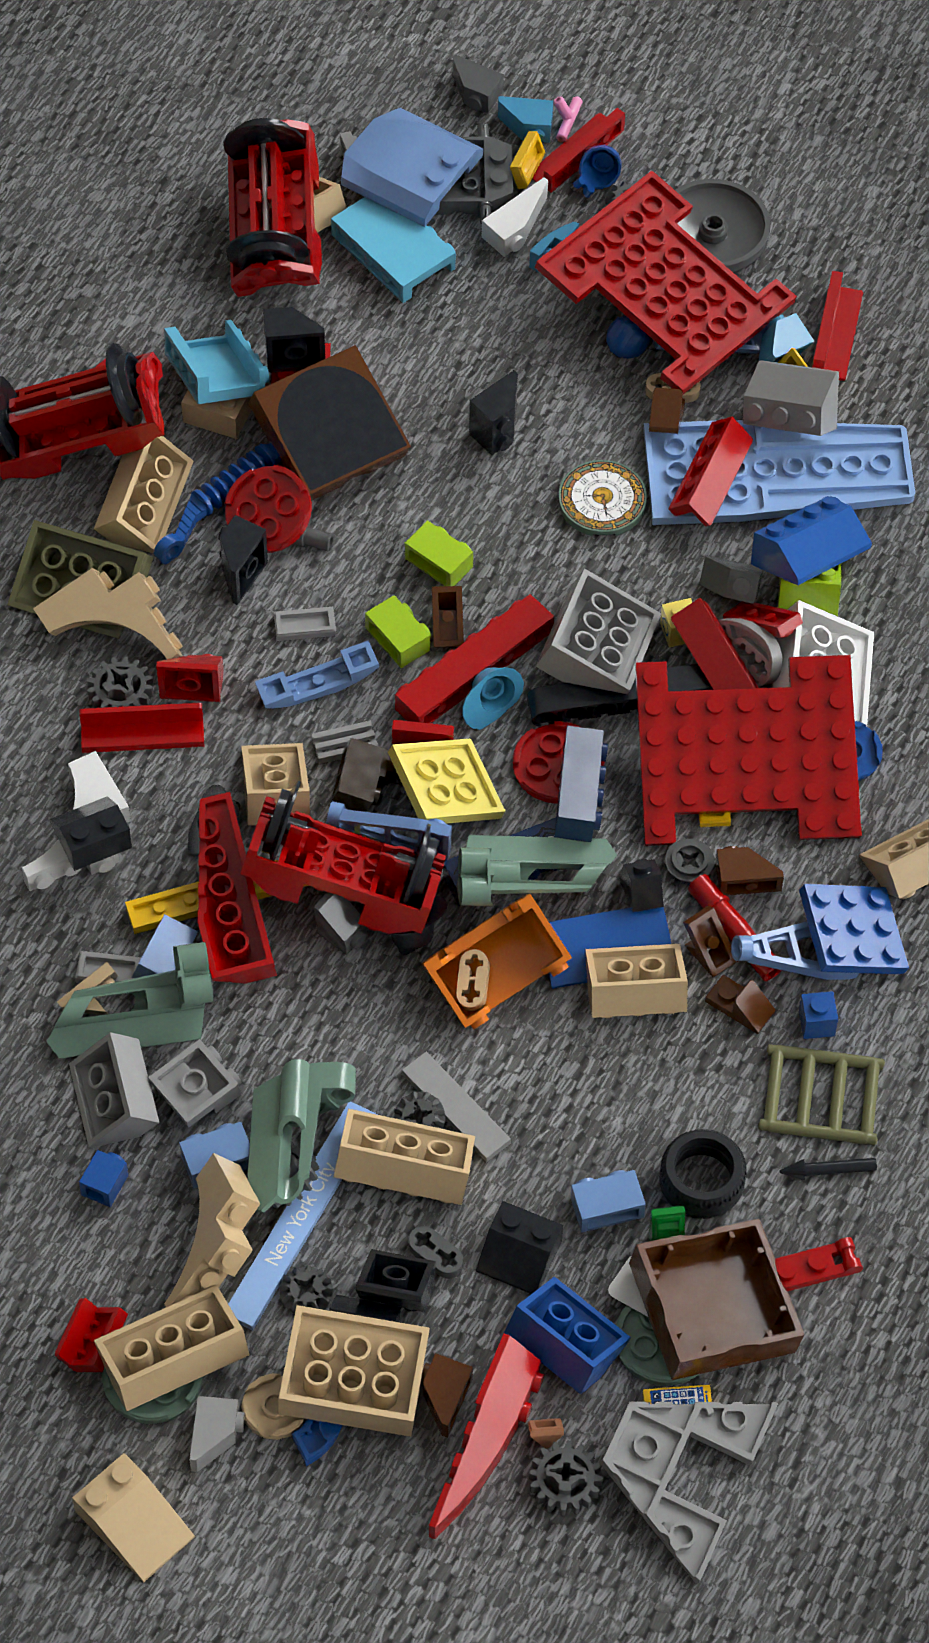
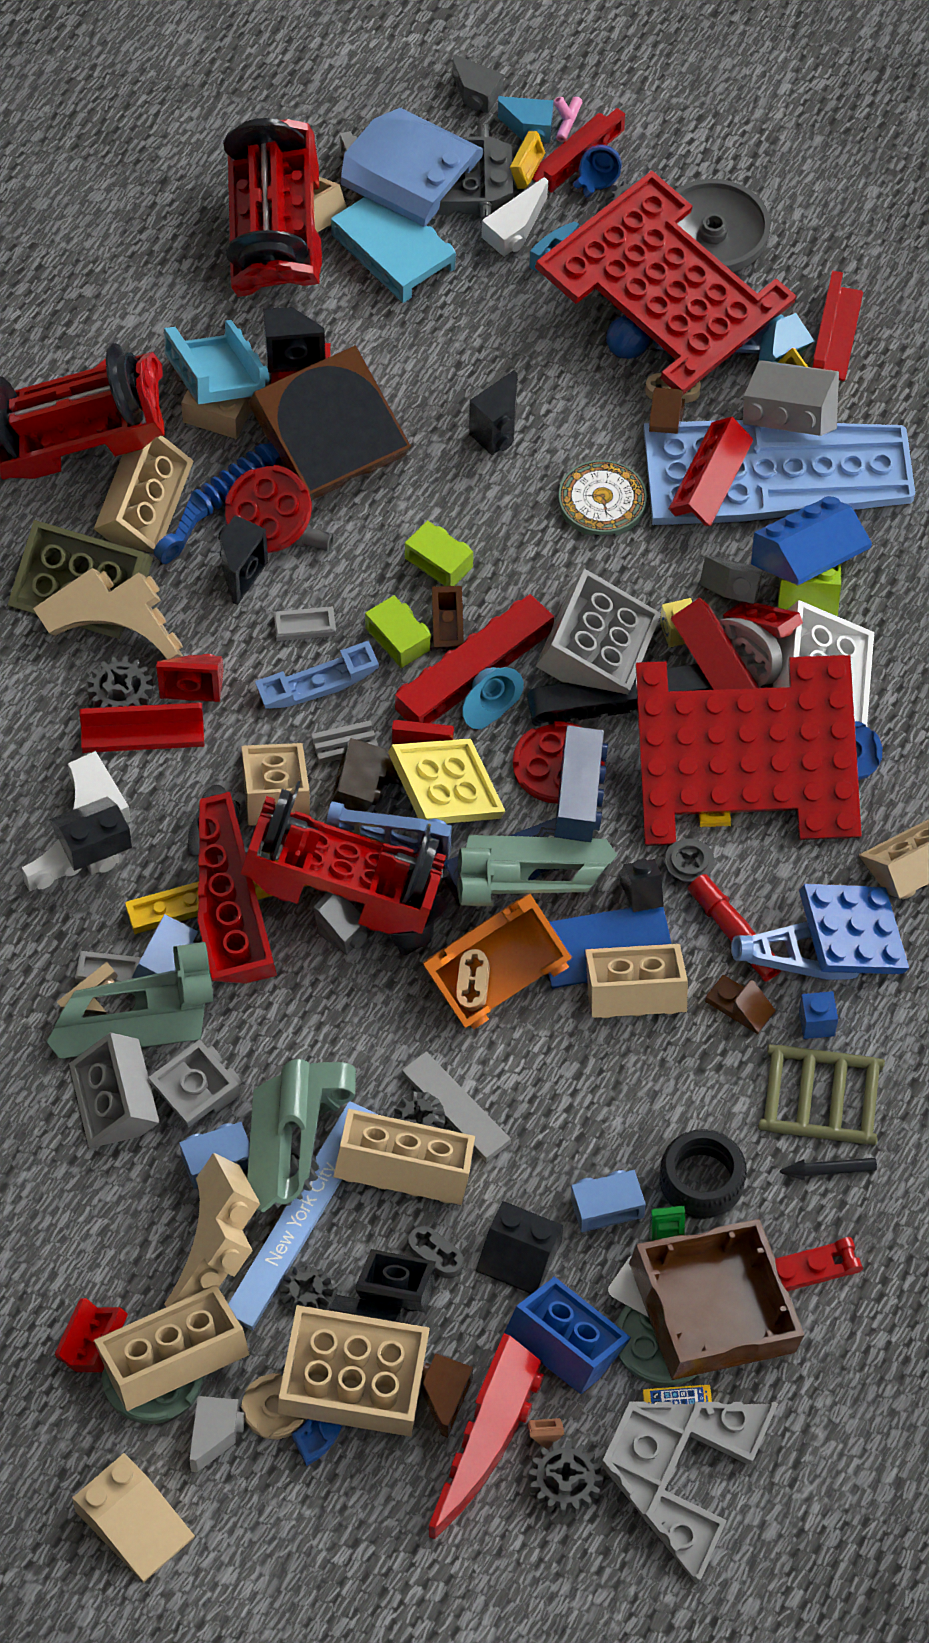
(104, 1178): blue brick -> none
(709, 941): reddish brown slope -> none
(746, 872): reddish brown slope -> none

